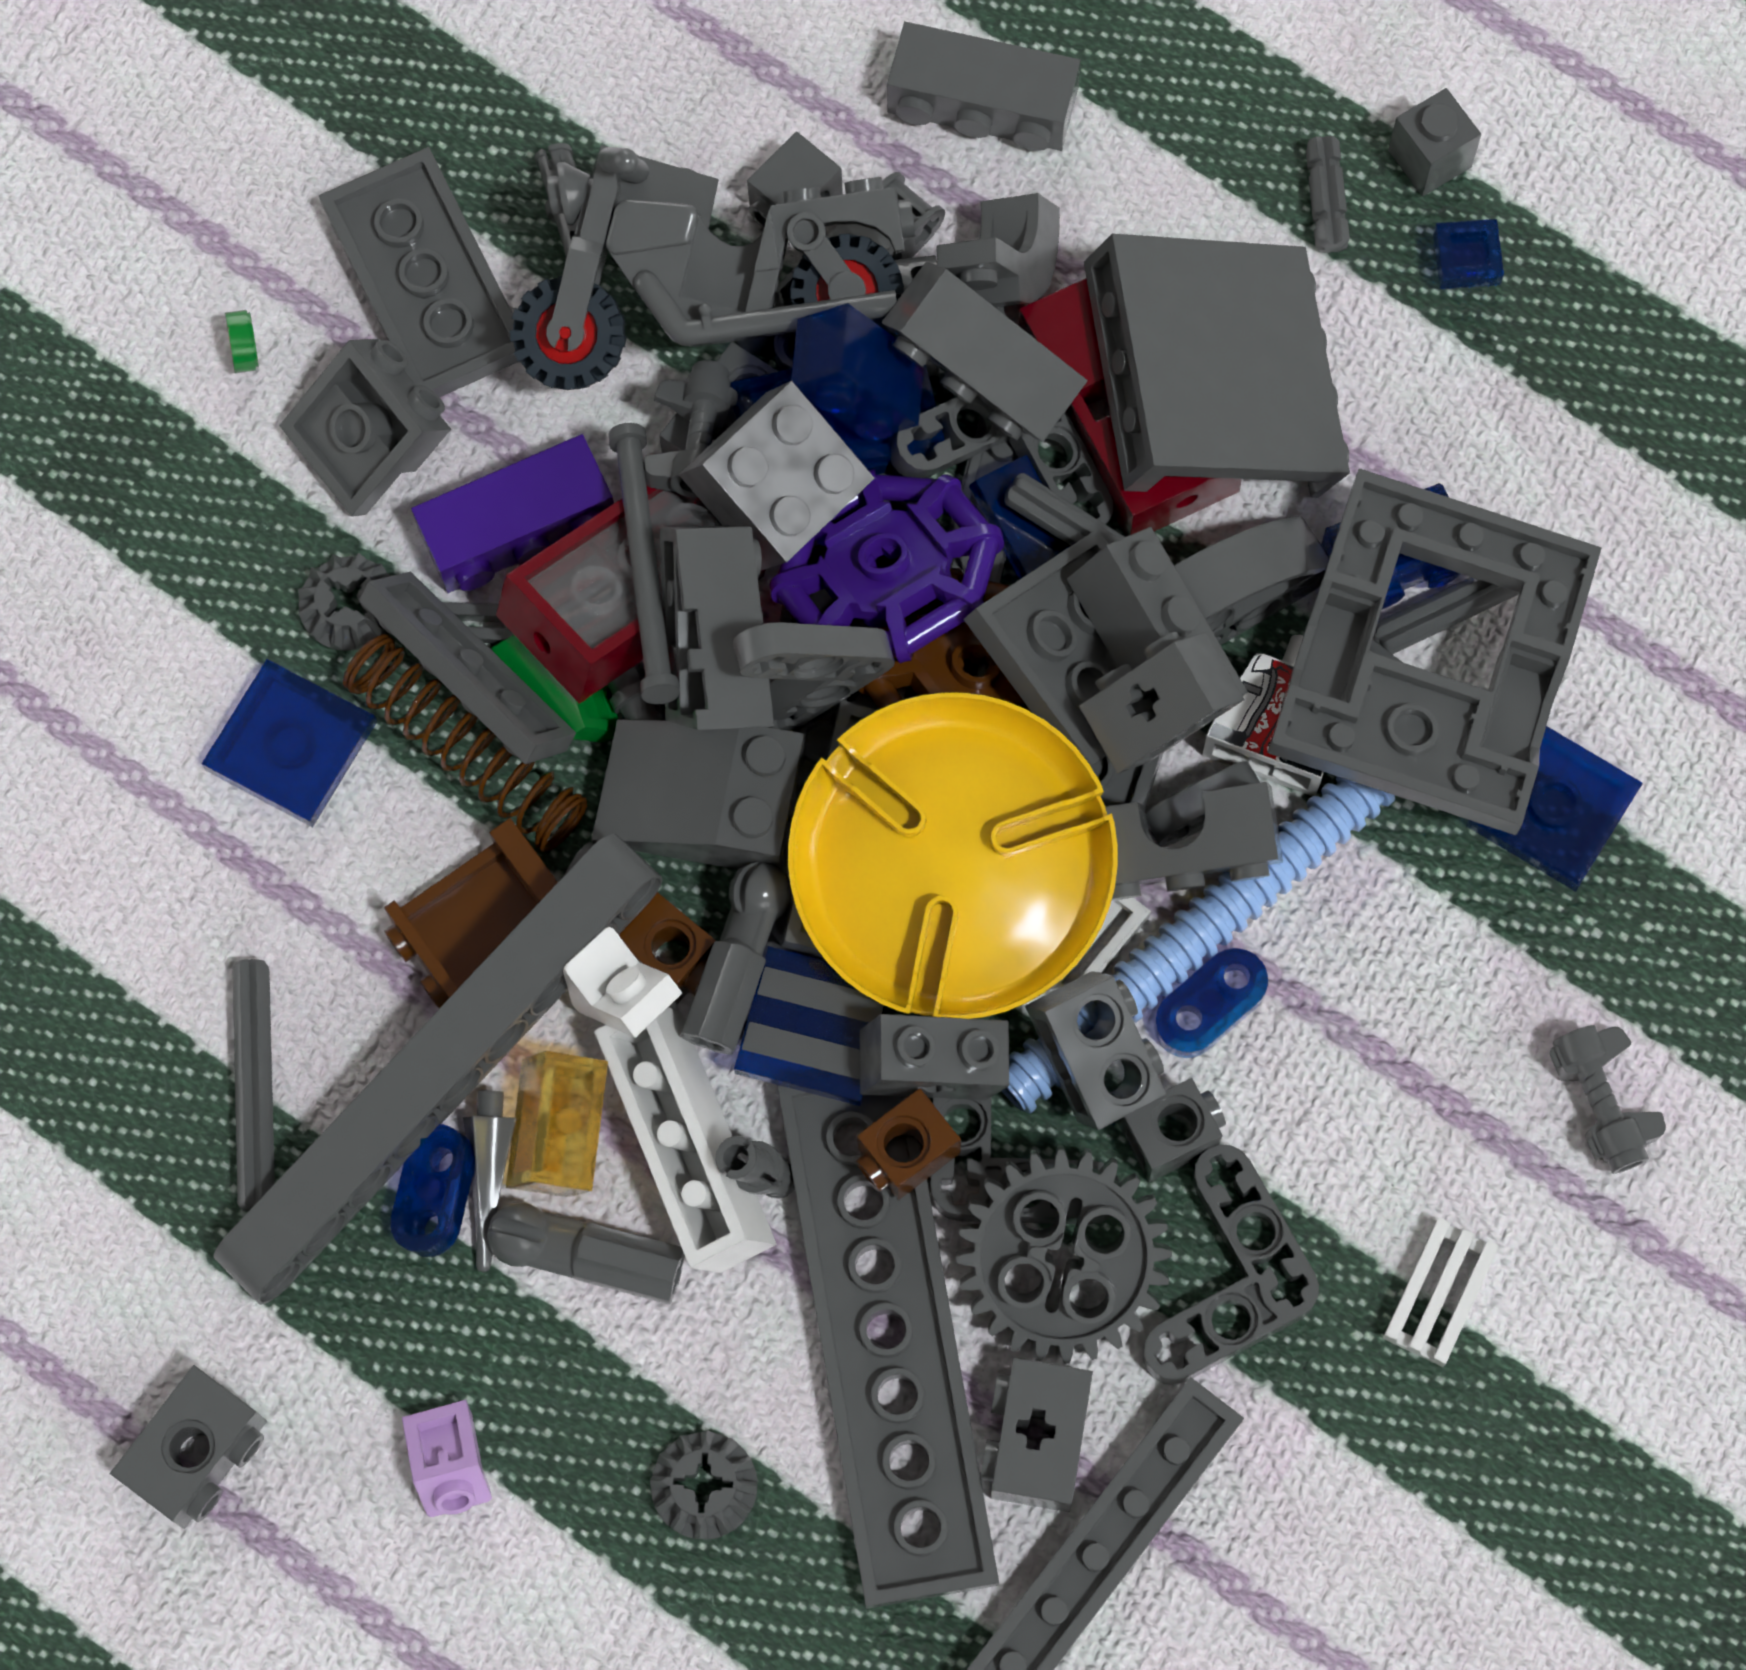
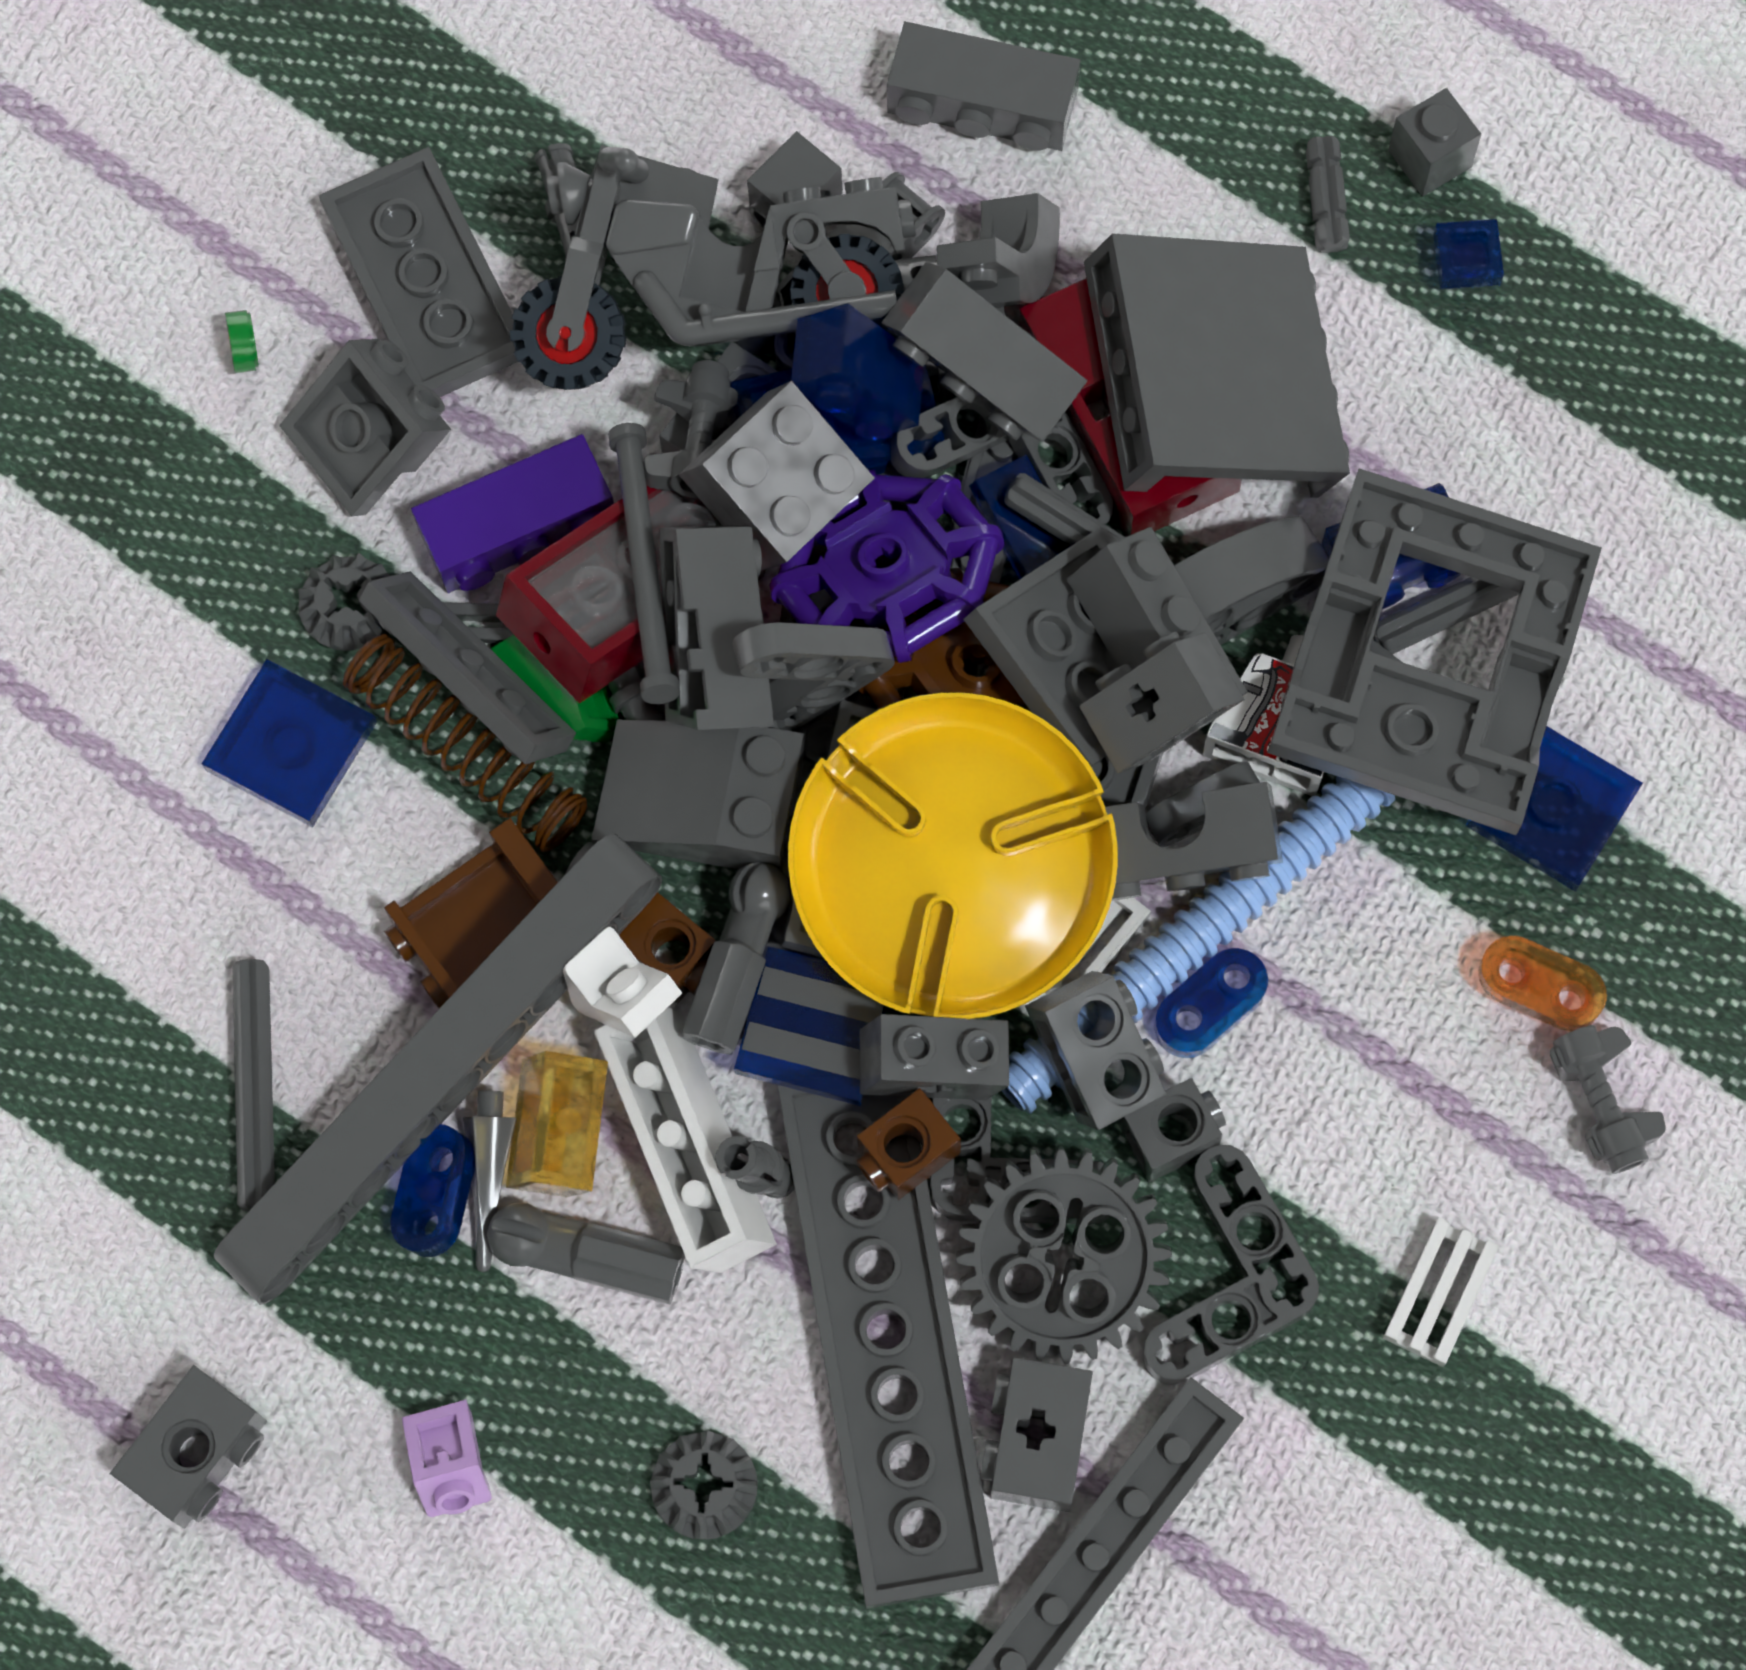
(1542, 980): none -> clear orange plate

